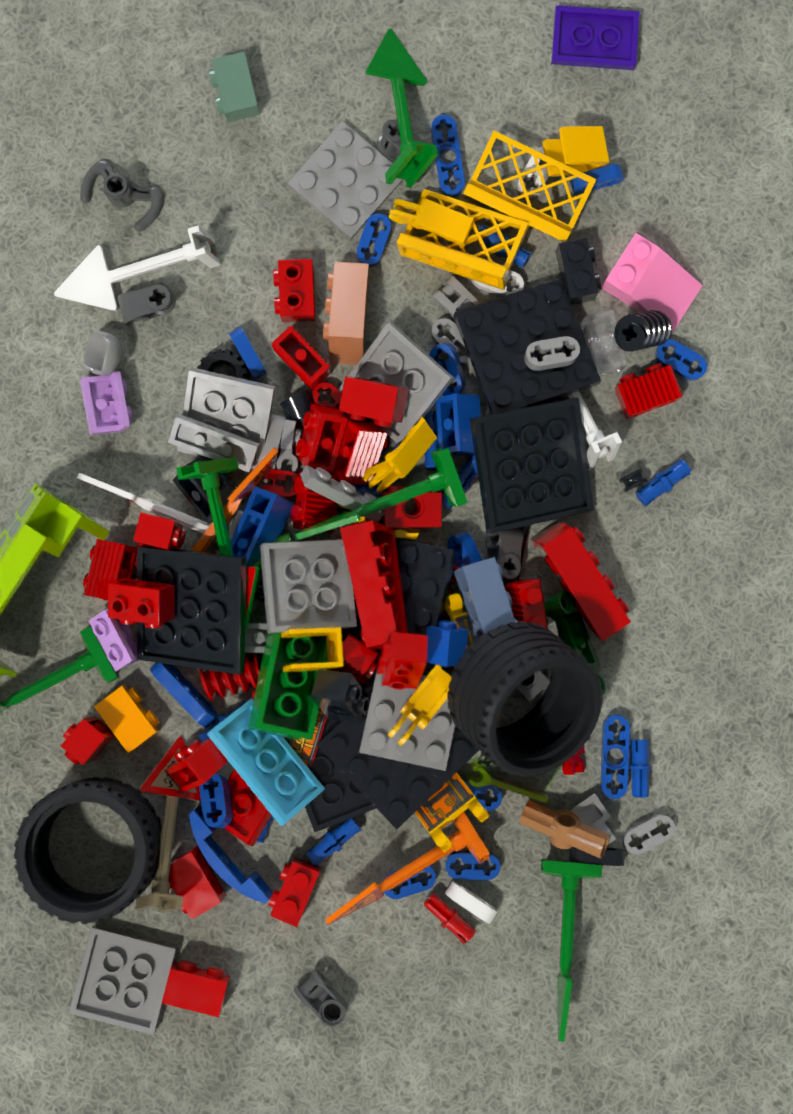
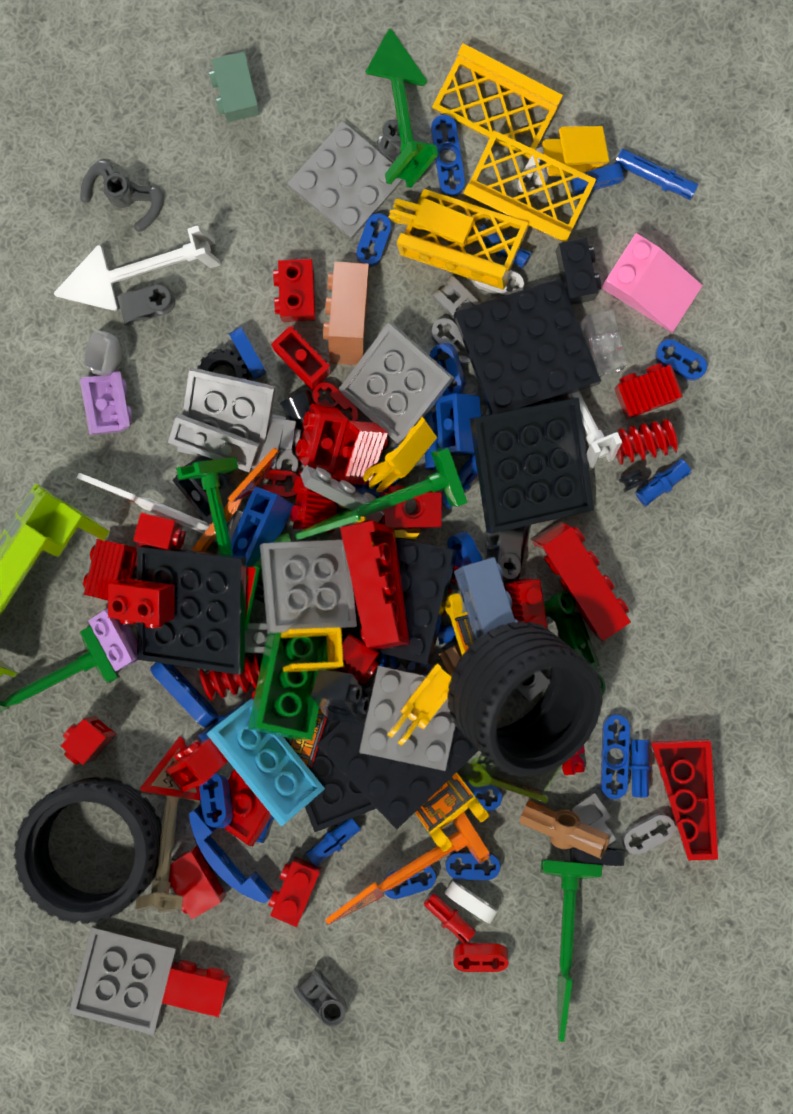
(128, 717): light orange brick -> none
(373, 400): red brick -> none
(403, 660): red brick -> none
(446, 643): blue brick -> none
(480, 957): none -> red beam
(503, 77): none -> yellow fence
(549, 347): light grey beam -> none
(595, 37): dark purple plate -> none
(642, 330): black piece -> none
(646, 439): none -> red piece
(660, 176): none -> blue pin
(689, 786): none -> red wedge

